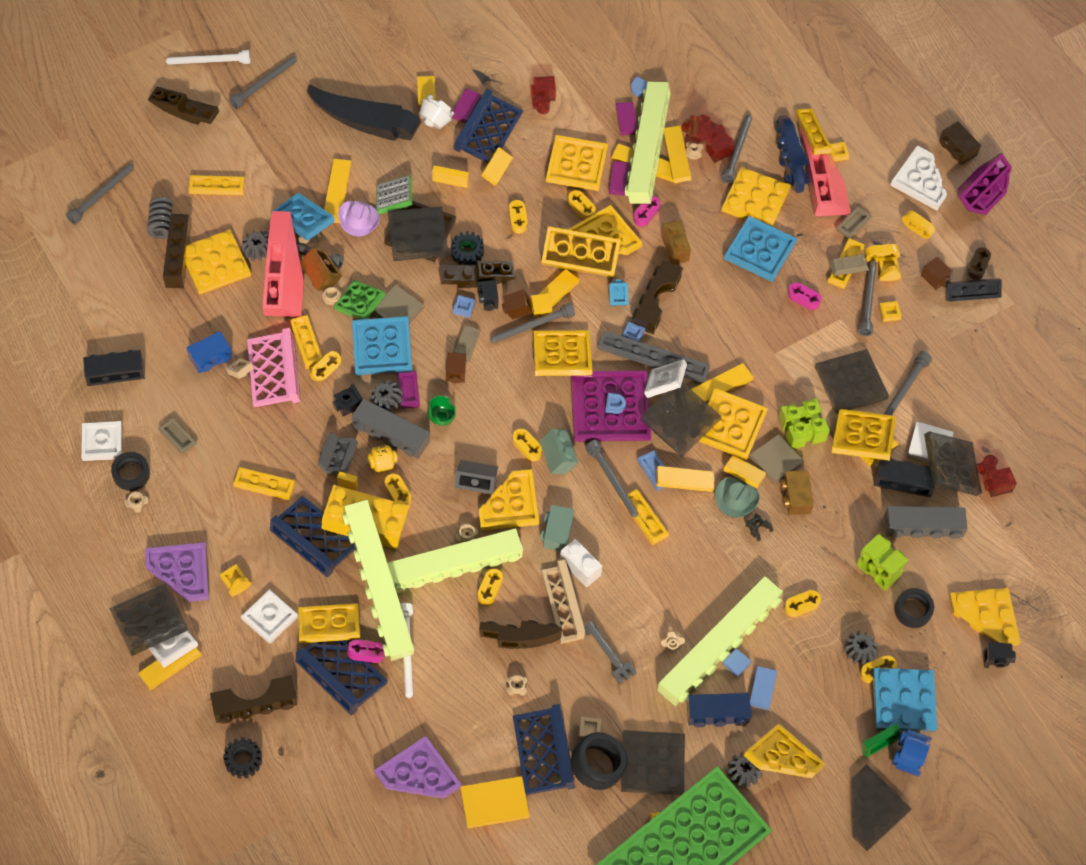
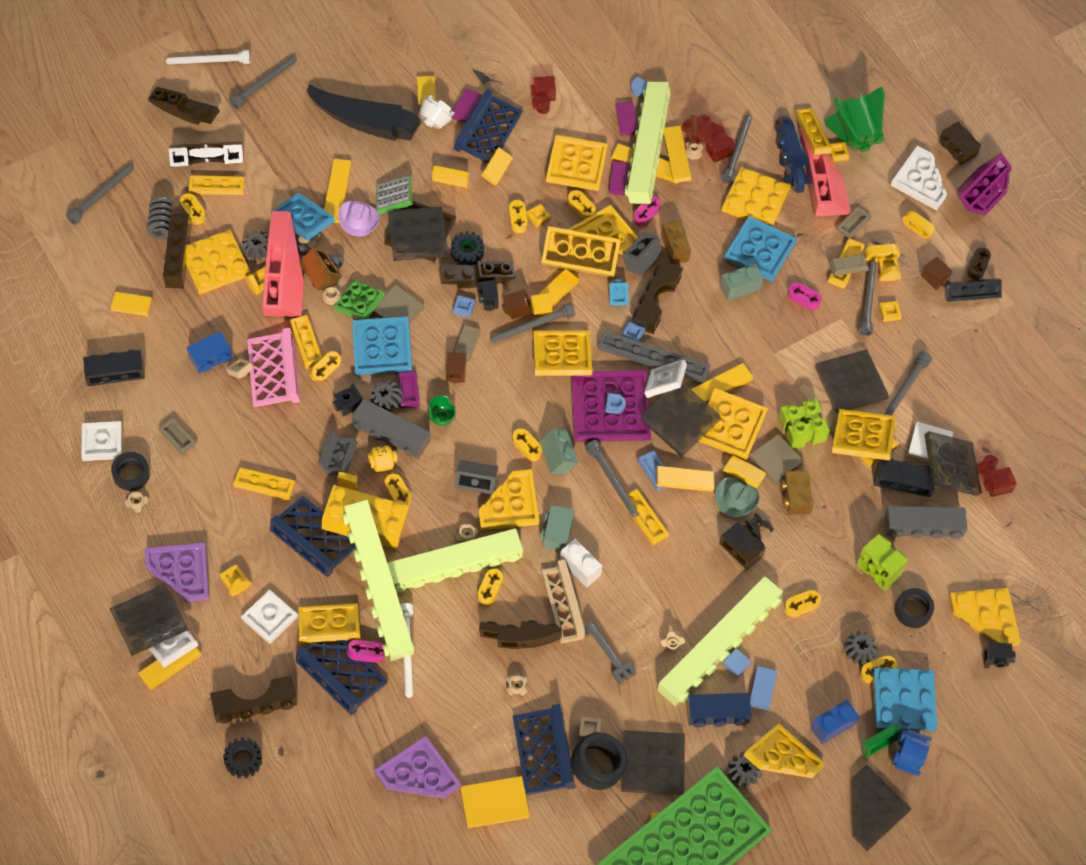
(131, 304): none -> yellow tile
(196, 207): none -> yellow beam
(206, 152): none -> arch
(256, 281): none -> yellow tile
(538, 215): none -> yellow tile
(642, 253): none -> dark grey brick
(741, 282): none -> sand green brick
(742, 545): none -> dark brown brick
(834, 721): none -> blue brick
(859, 120): none -> green brick

